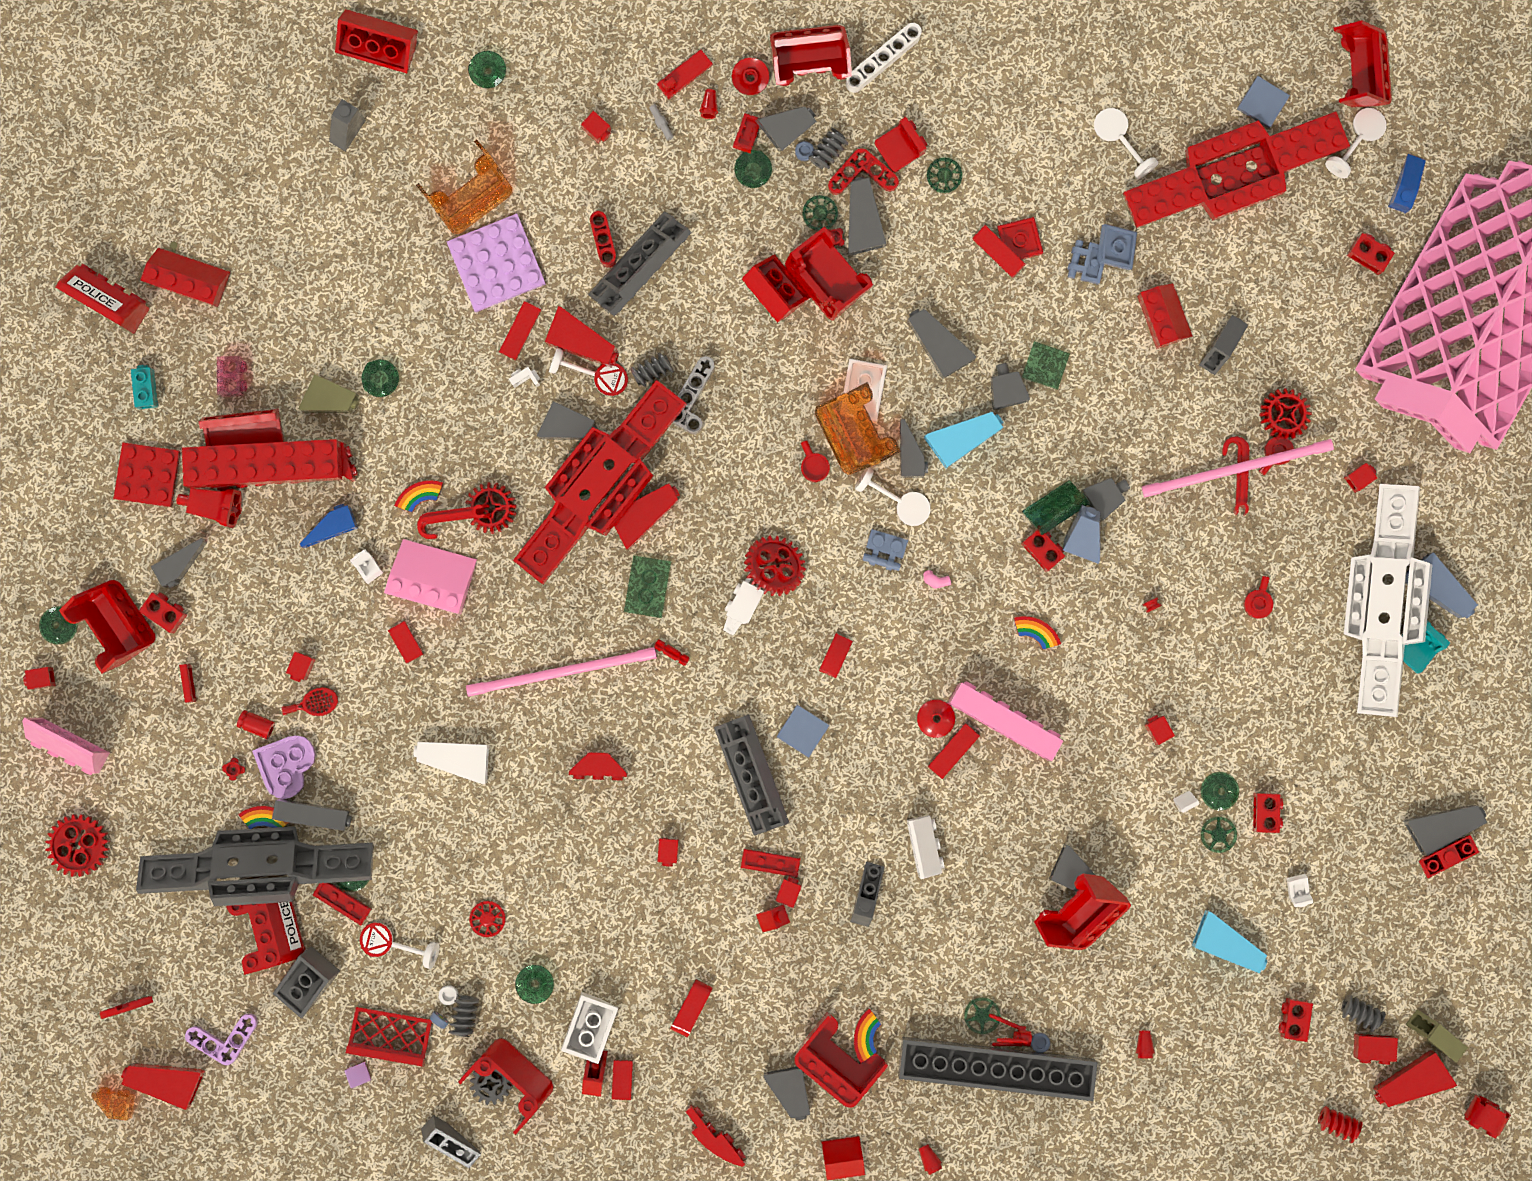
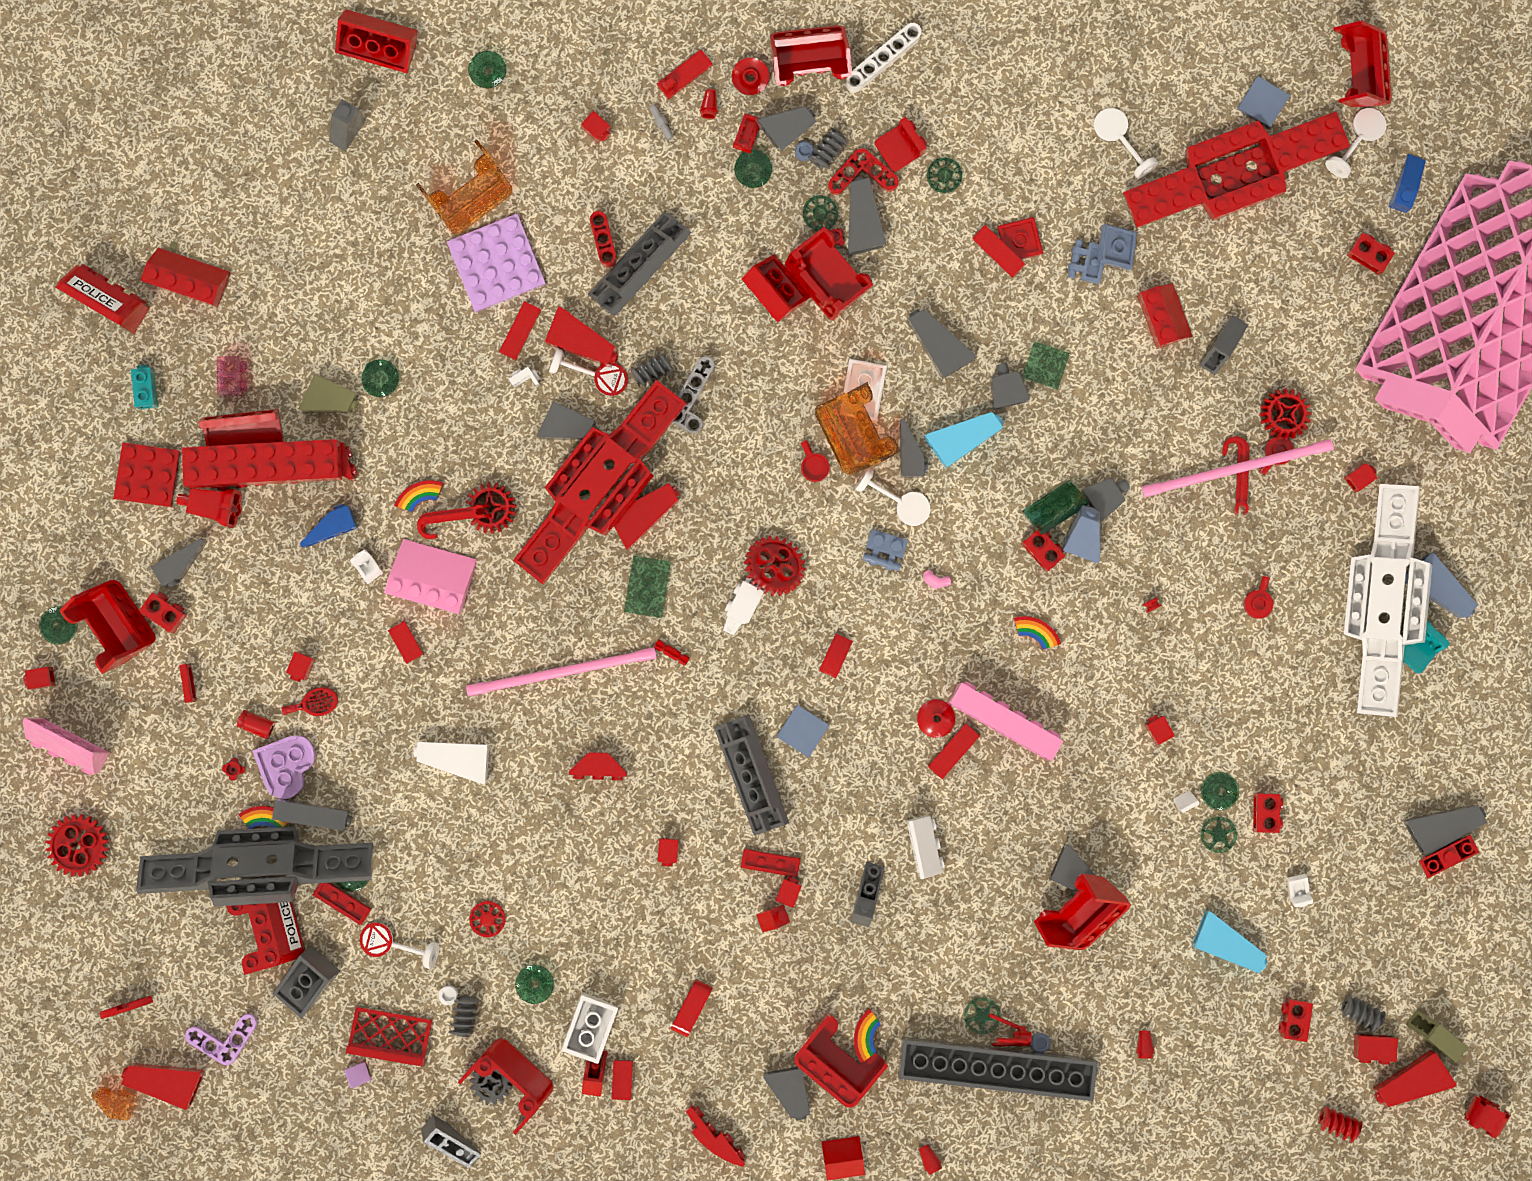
(439, 1020): sand blue tile -> none

